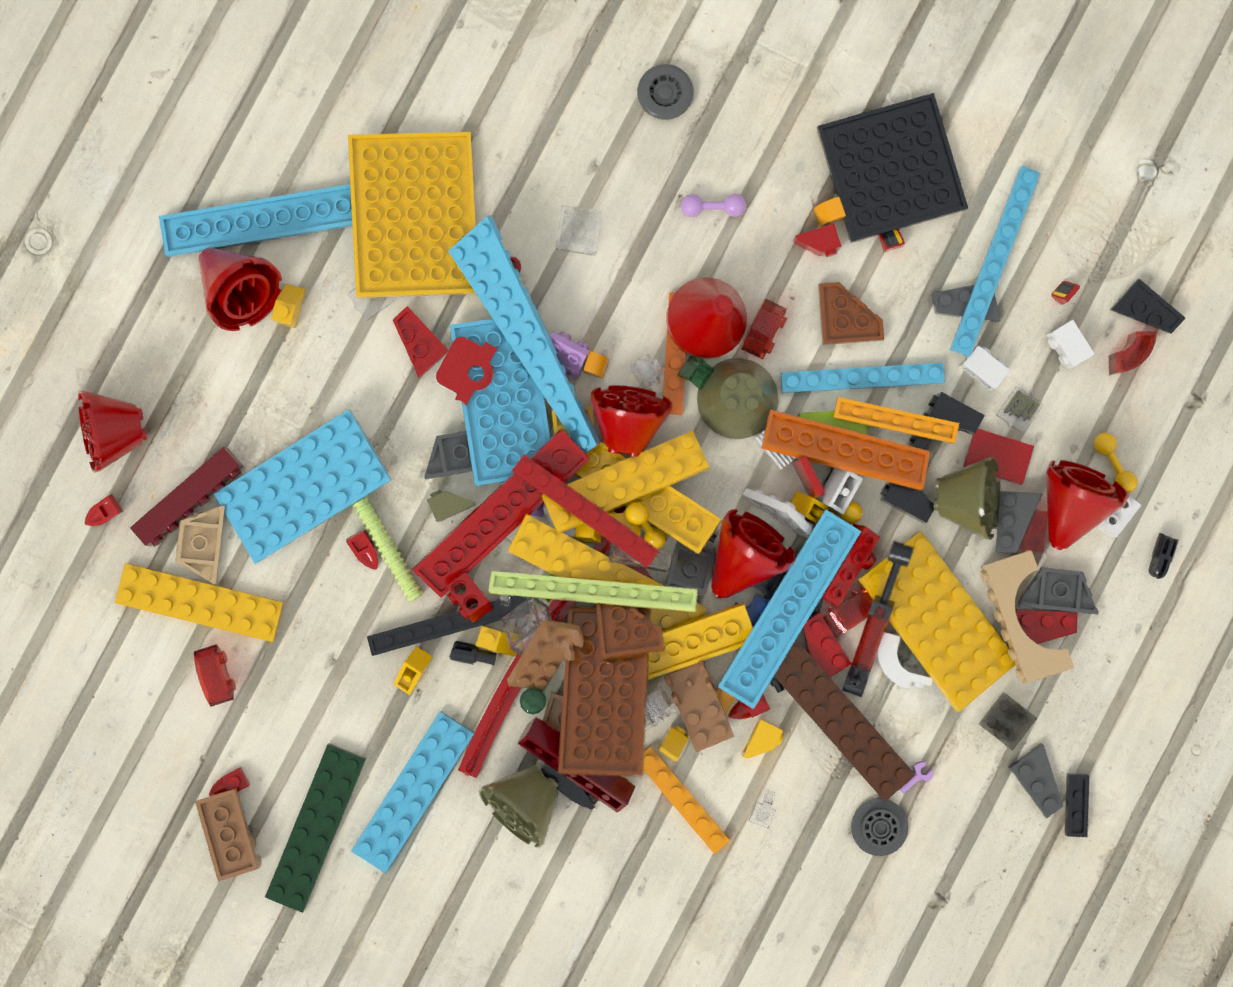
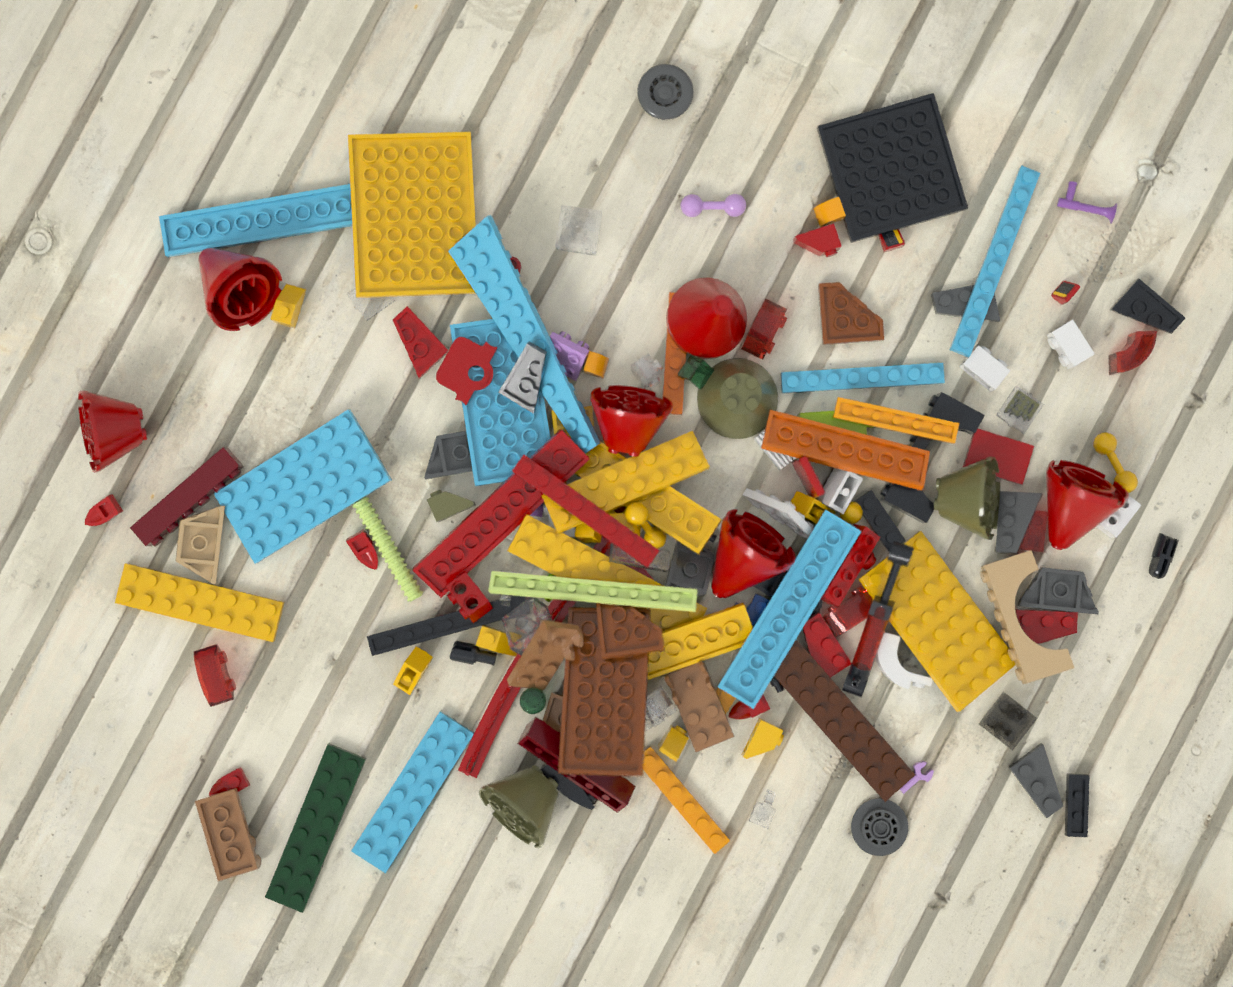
(525, 377): none -> wing
(879, 520): none -> black plate
(1069, 203): none -> medium lavender piece

